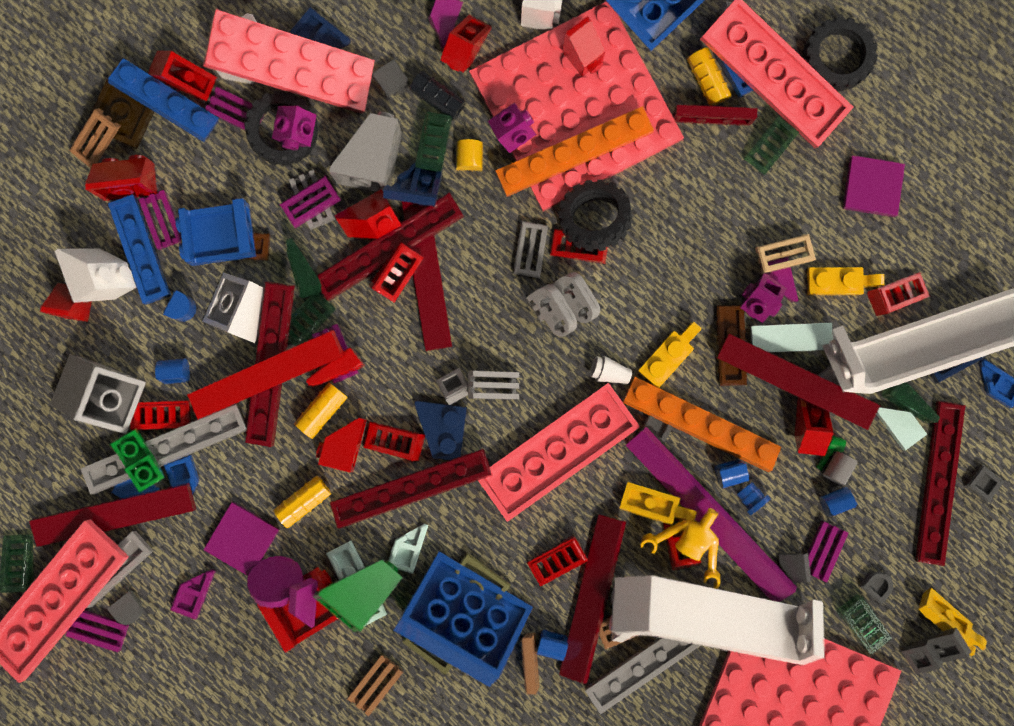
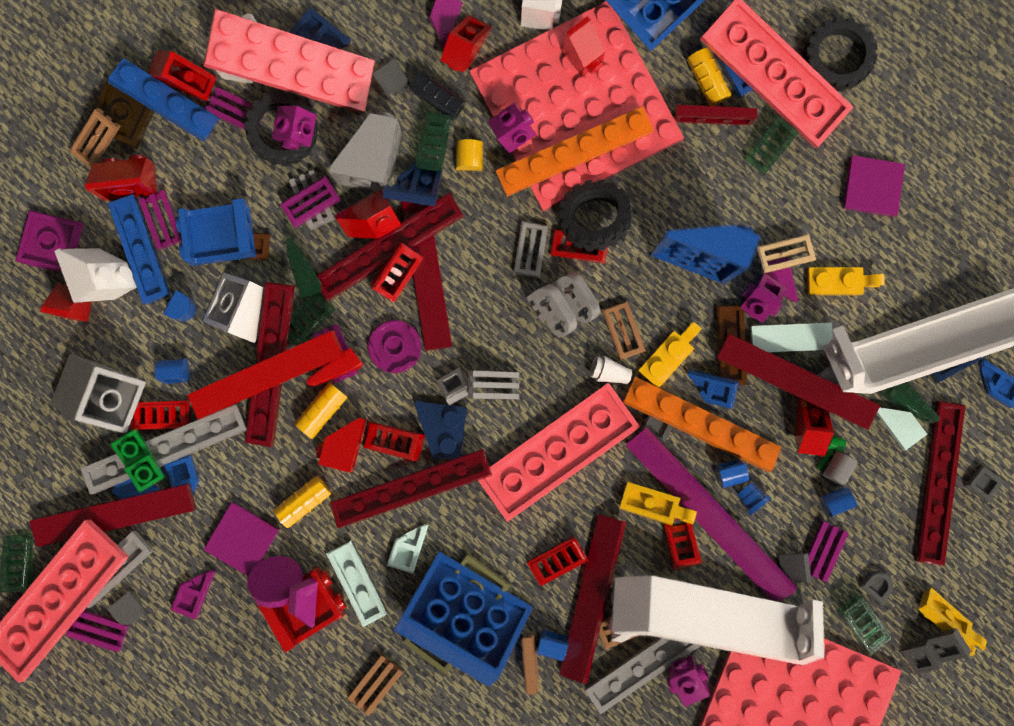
(45, 235): none -> magenta tile
(360, 593): green slope -> none
(400, 341): none -> magenta tile
(634, 329): none -> medium nougat tile
(688, 680): none -> magenta brick
(694, 541): yellow piece -> none
(709, 252): none -> blue slope
(714, 388): none -> blue tile
(882, 299): red slope -> none

